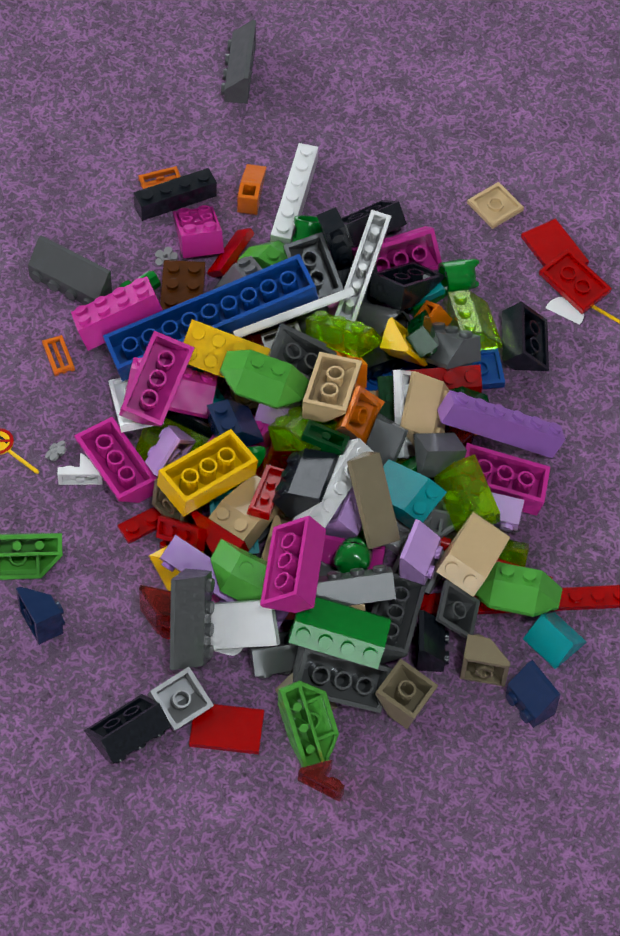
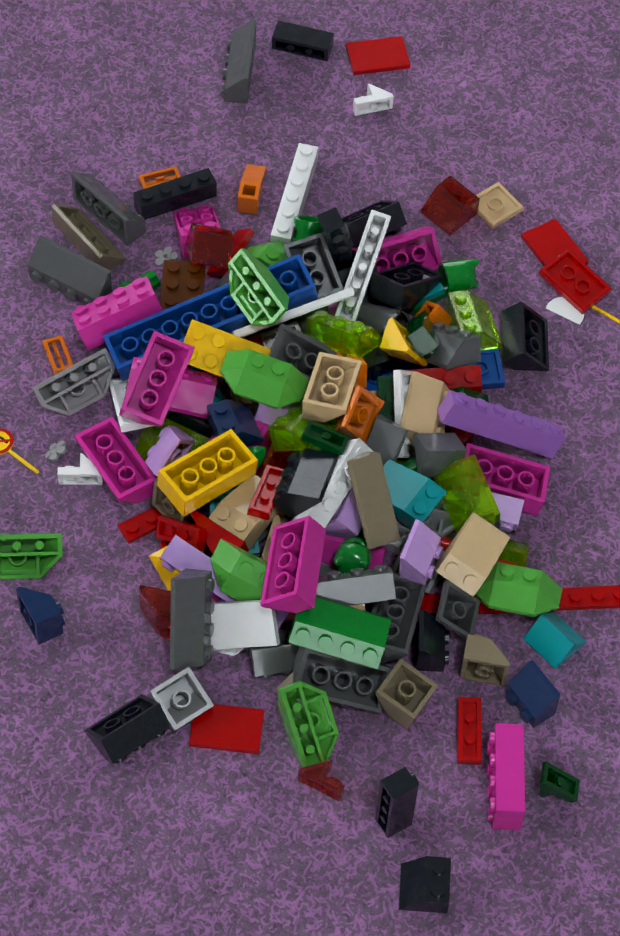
(77, 384): none -> light grey wedge
(86, 236): none -> dark tan slope
(107, 208): none -> dark grey slope
(210, 245): none -> clear red slope
(256, 290): none -> bright green wedge
(302, 40): none -> black brick
(376, 100): none -> white slope
(378, 55): none -> red tile
(396, 801): none -> black brick
(425, 884): none -> black slope
(451, 205): none -> clear red slope
(469, 731): none -> red plate
(506, 777): none -> dark pink brick
(558, 783): none -> dark green slope

